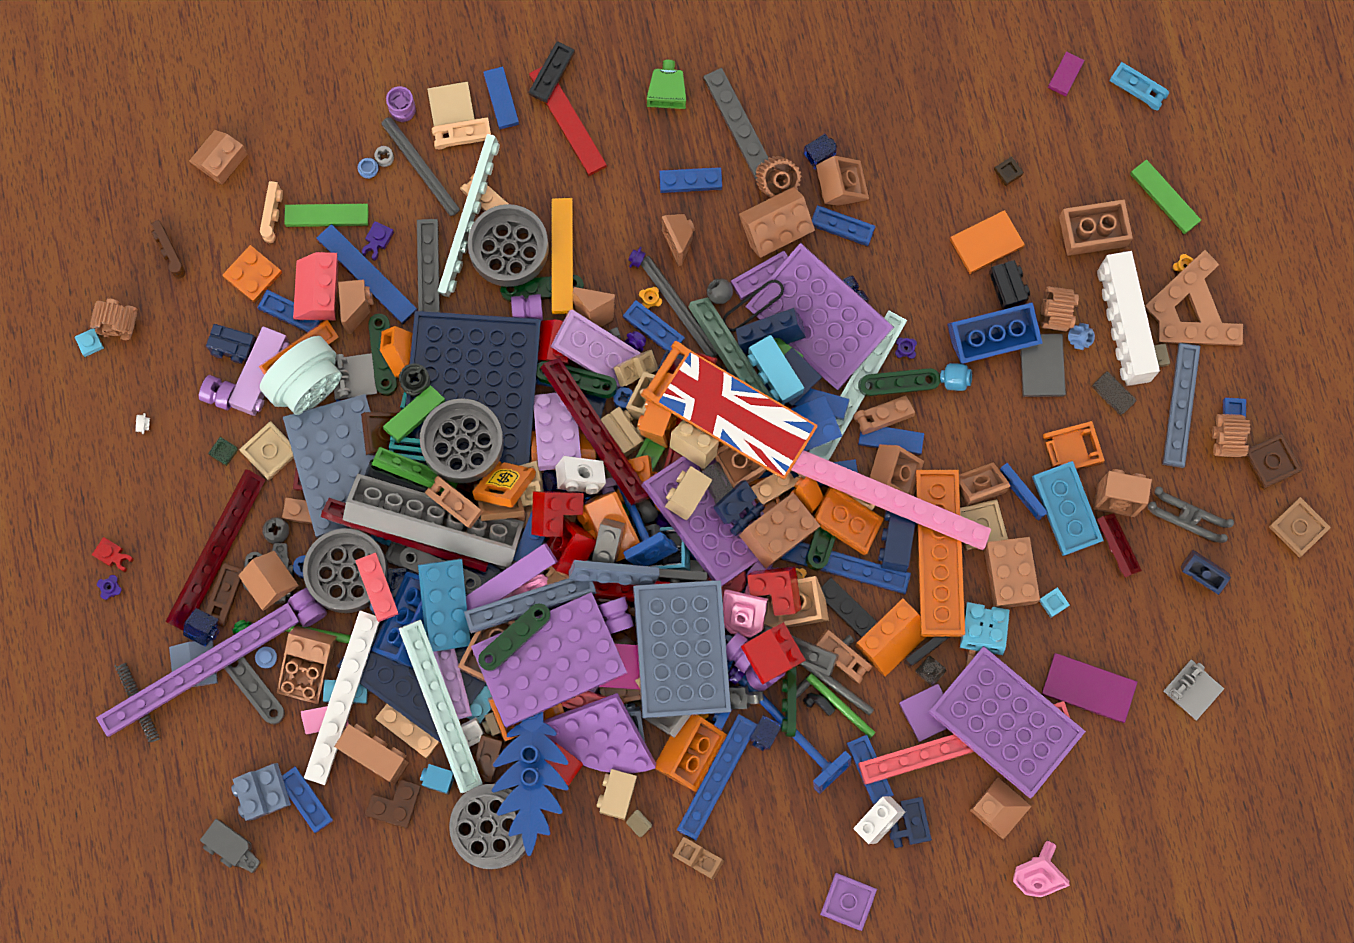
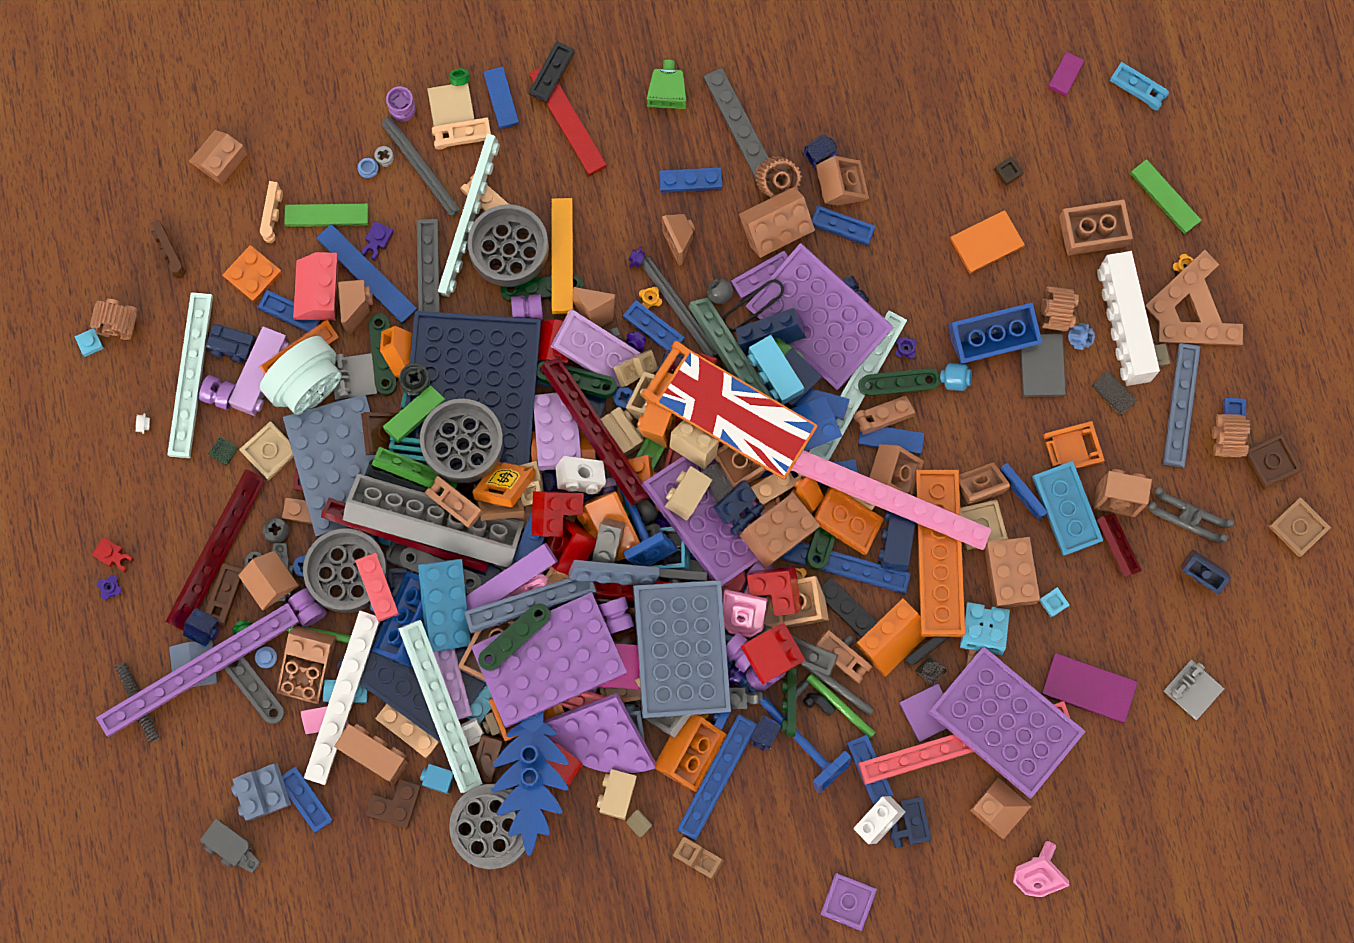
(190, 375): none -> light aqua plate
(459, 77): none -> green tile
(1009, 284): black brick -> none

